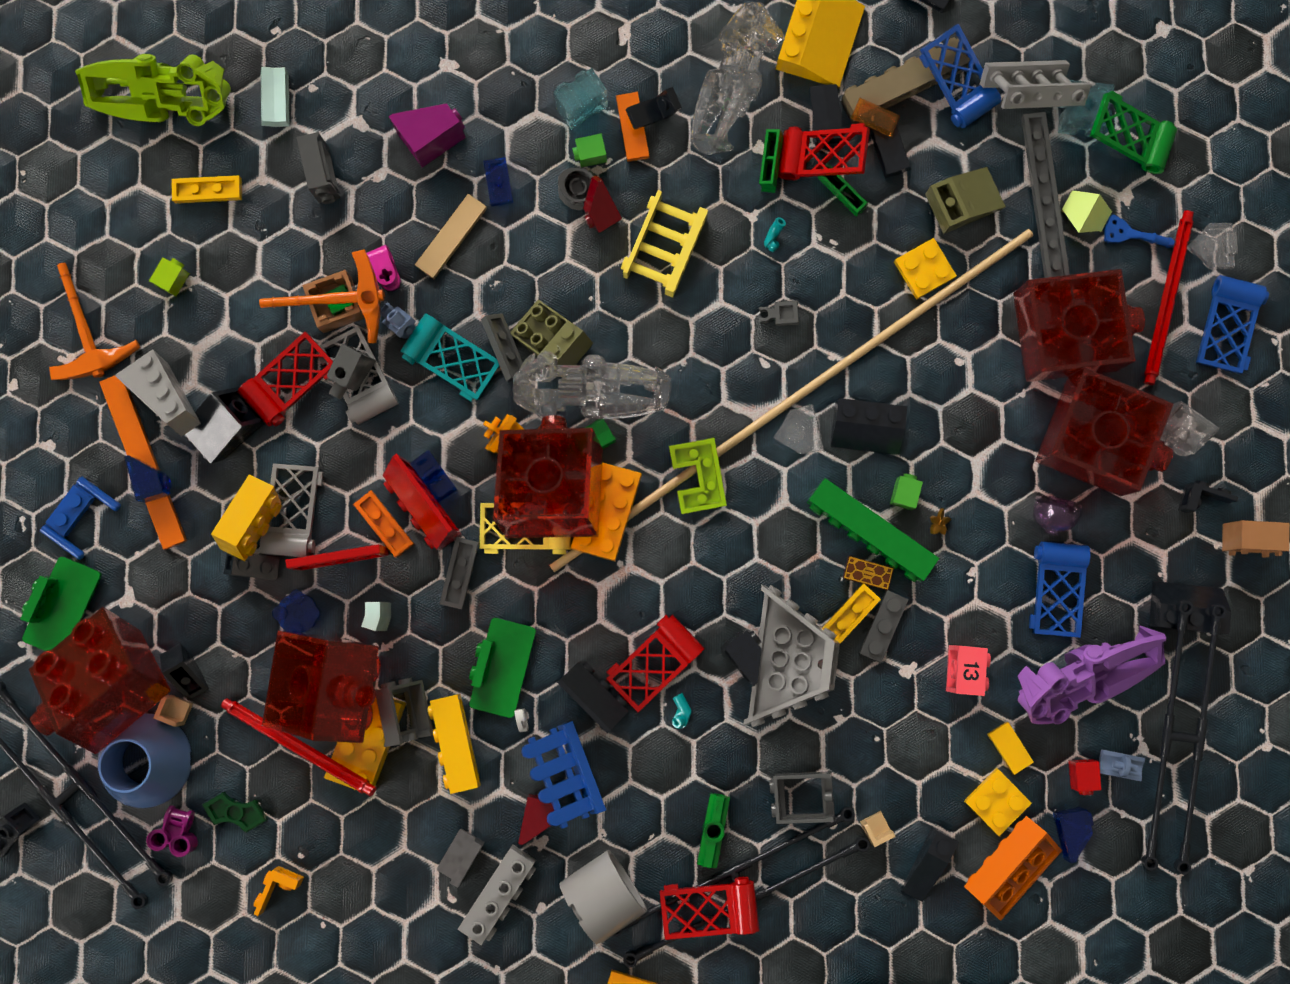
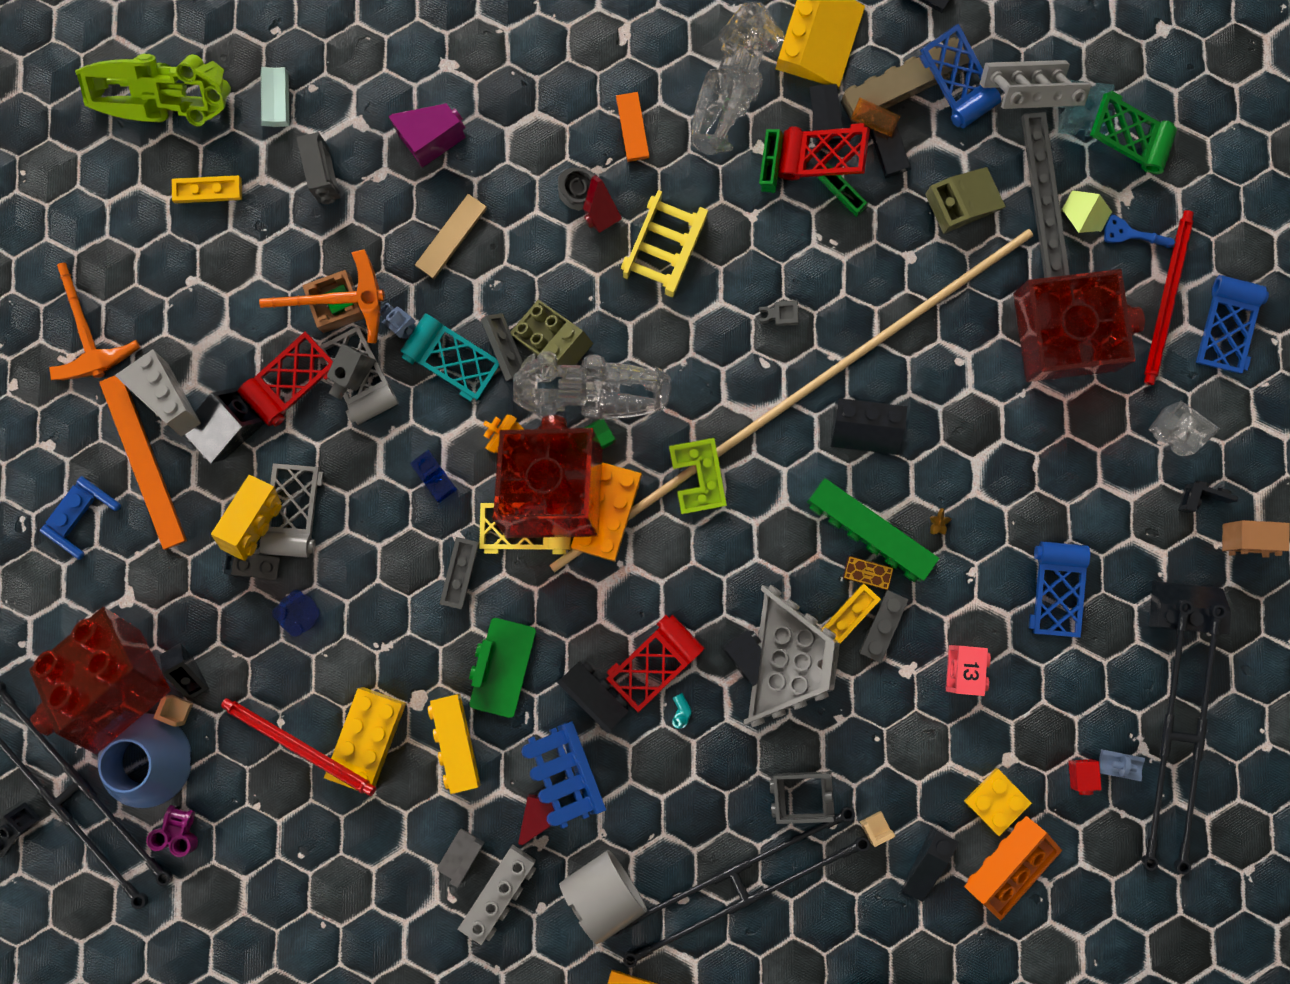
(58, 603): green bracket -> none
(146, 480): clear blue slope -> none
(169, 276): lime brick -> none
(225, 809): dark green tile -> none
(287, 880): light orange bracket -> none
(321, 687): clear red brick -> none
(337, 557): red tile -> none
(377, 616): light aqua piece -> none
(383, 266): dark pink piece -> none
(383, 524): orange tile -> none
(417, 711): dark grey window -> none
(420, 503): red slope -> none
(498, 181): clear blue plate -> none
(521, 720): white tile -> none
(580, 98): clear light blue brick -> none
(590, 150): bright green brick -> none
(654, 109): black bracket -> none
(711, 845): green piece -> none
(741, 909): red piece -> none
(774, 231): teal arm -> none
(801, 431): clear plate -> none
(906, 492): bright green brick -> none
(925, 268): yellow plate -> none
(1010, 748): yellow tile -> none
(1056, 514): clear purple cylinder -> none
(1073, 831): clear blue slope -> none
(1090, 674): medium lavender piece -> none
(1106, 433): clear red brick -> none
(1216, 246): clear plate -> none

